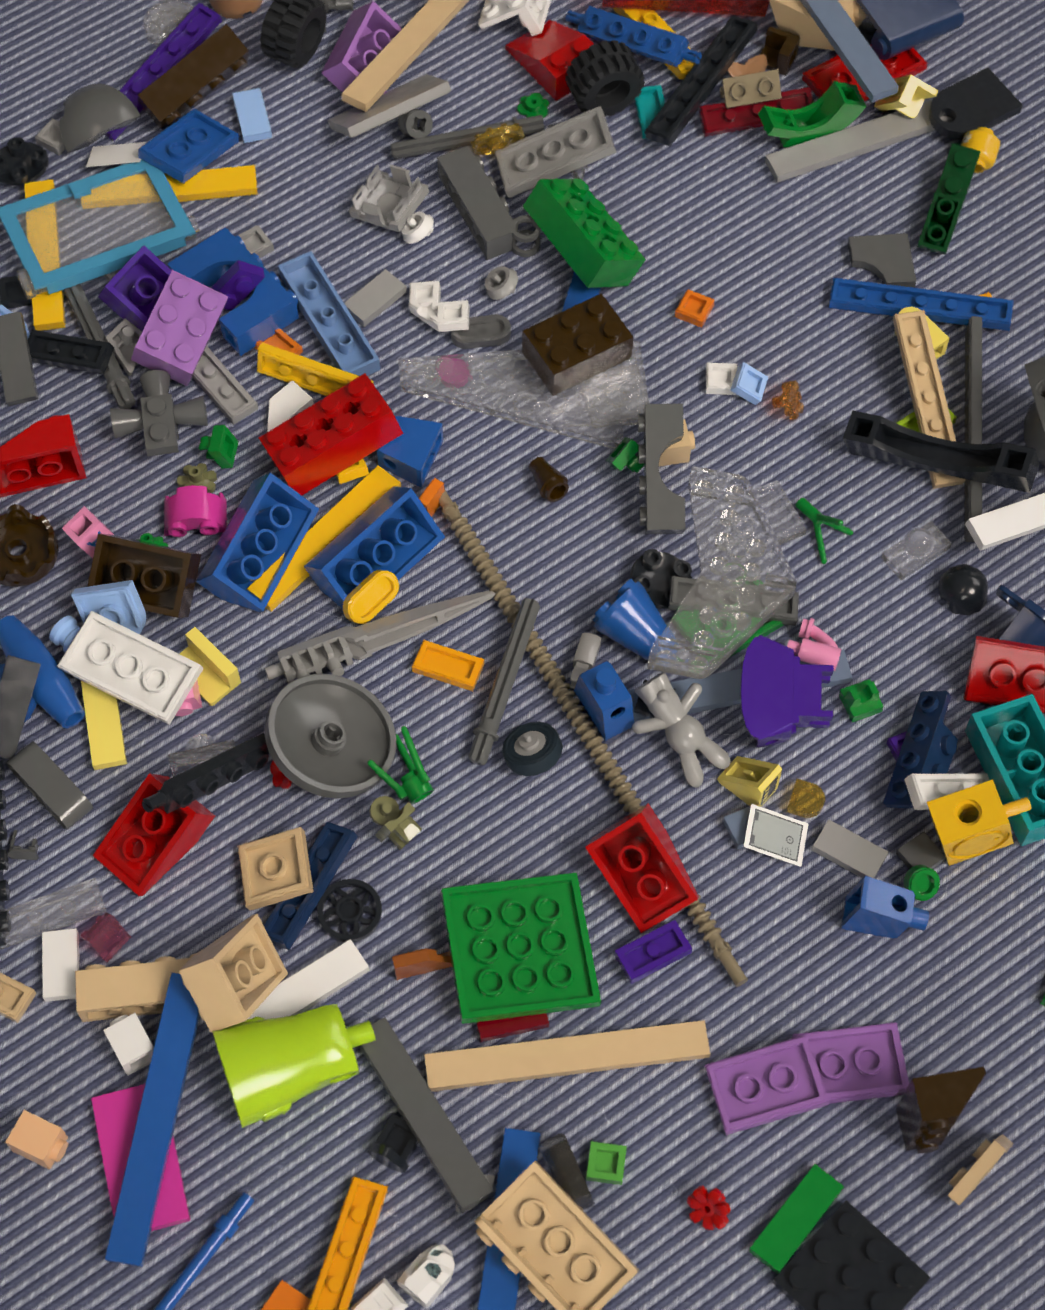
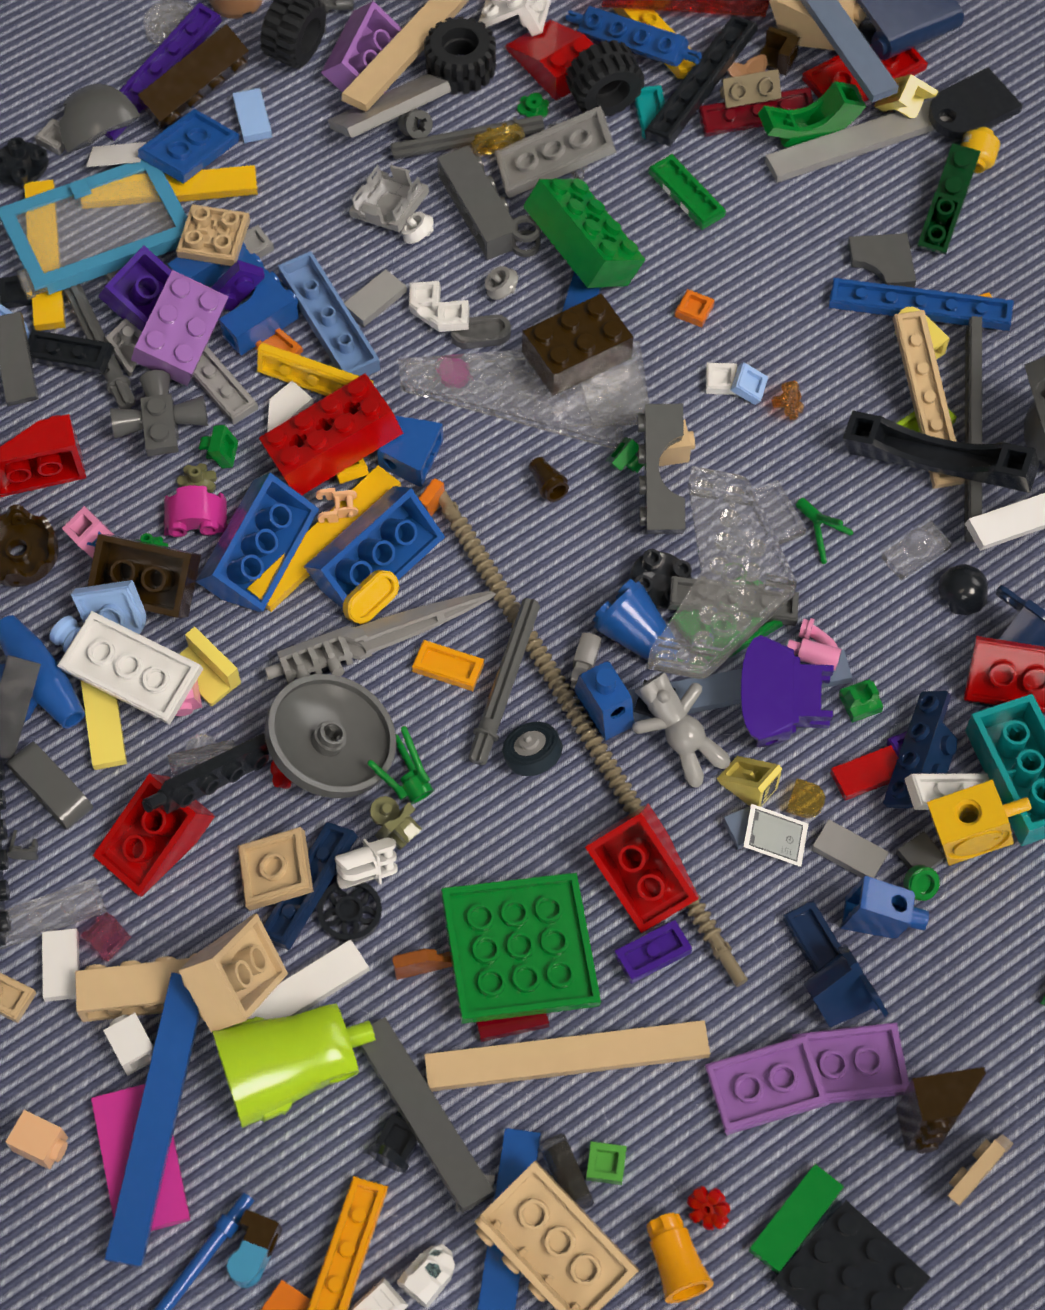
(213, 235): none -> tan tile
(251, 1259): none -> leg
(332, 494): none -> light nougat piece
(366, 863): none -> white arm
(466, 39): none -> black tyre
(677, 1259): none -> light orange plant
(687, 191): none -> green plate
(812, 935): none -> dark blue tile
(843, 989): none -> dark blue container
(865, 773): none -> red tile

